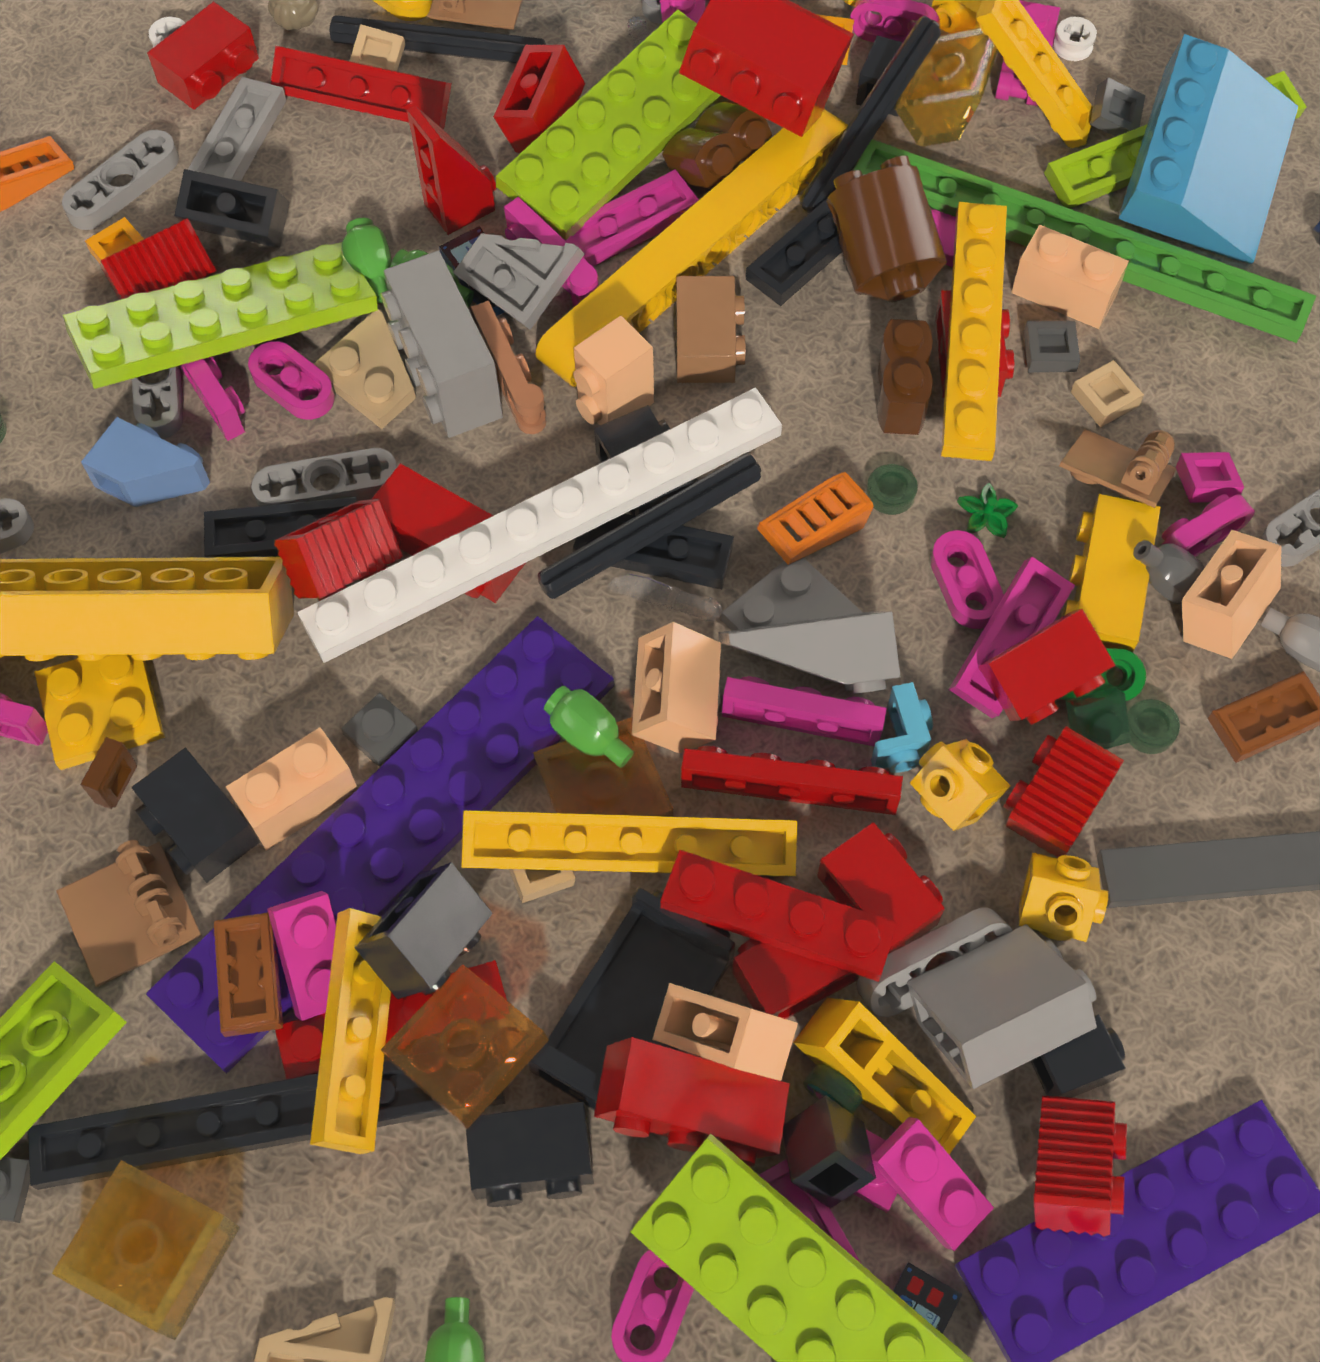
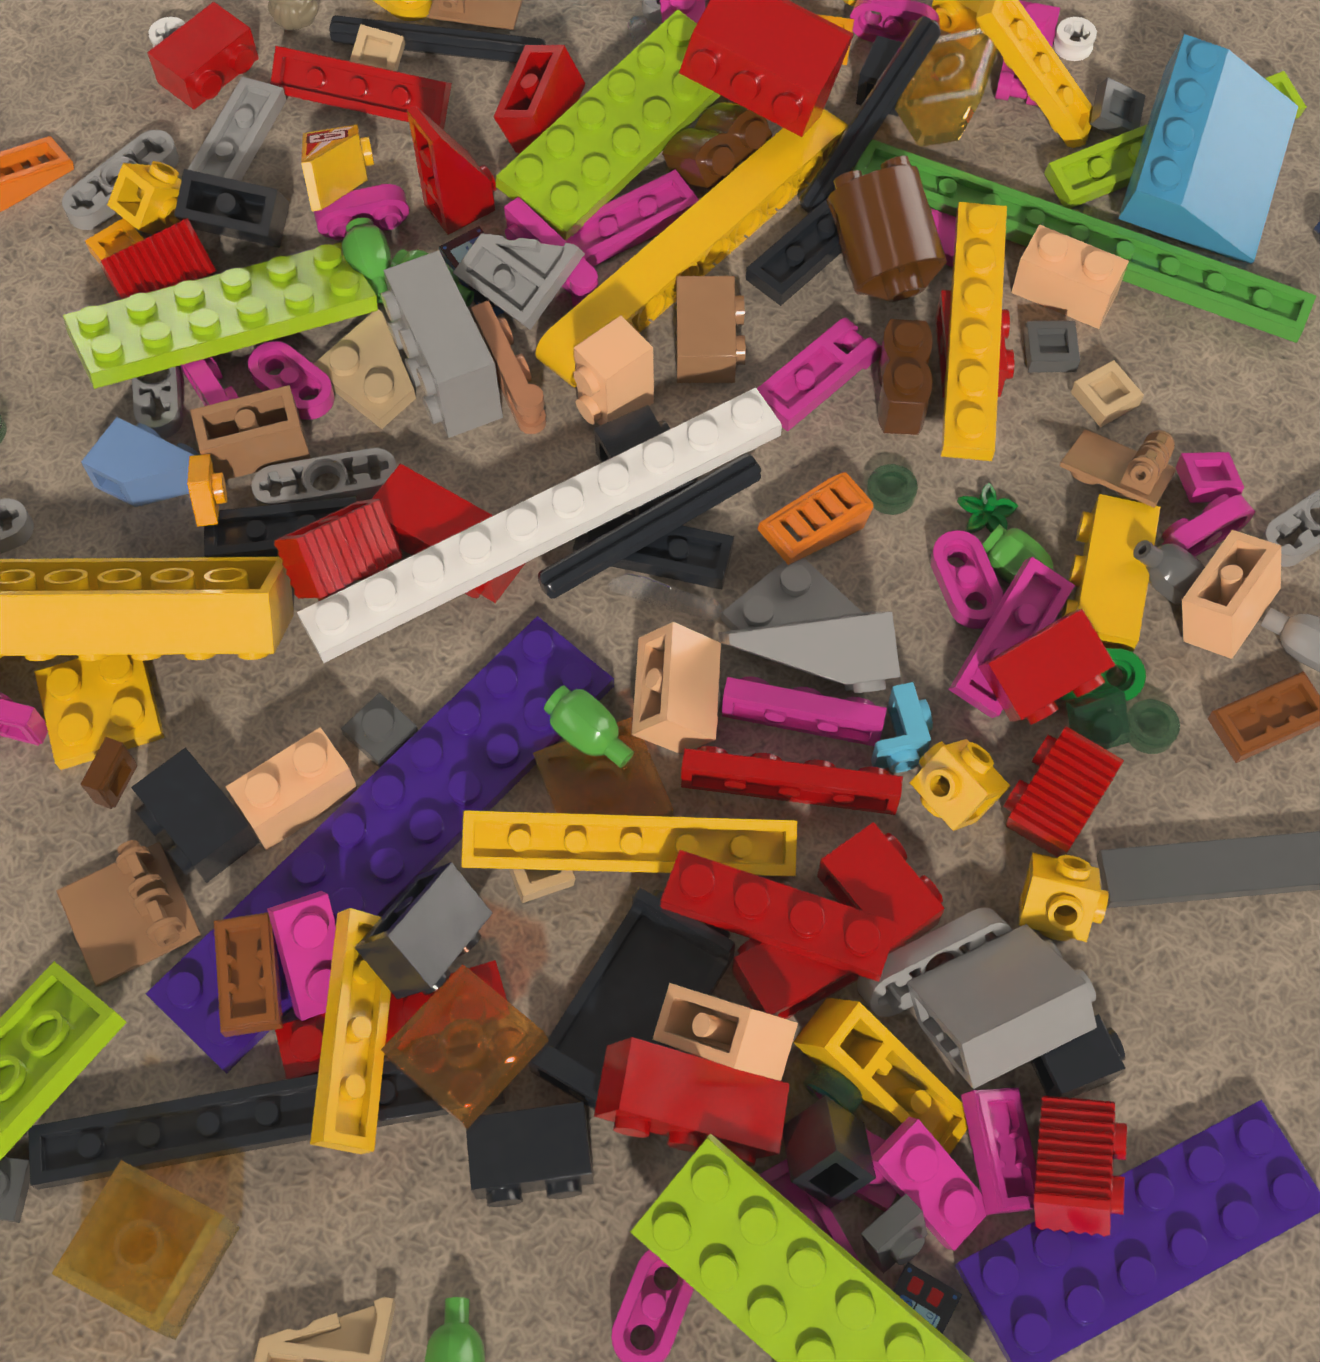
(146, 196): none -> yellow brick
(205, 489): none -> light orange plate
(251, 432): none -> medium nougat brick
(334, 163): none -> yellow slope
(381, 203): none -> dark pink plate
(818, 372): none -> dark pink plate
(895, 1235): none -> dark grey plate
(1001, 1149): none -> dark pink plate
(1009, 550): none -> bright green plant

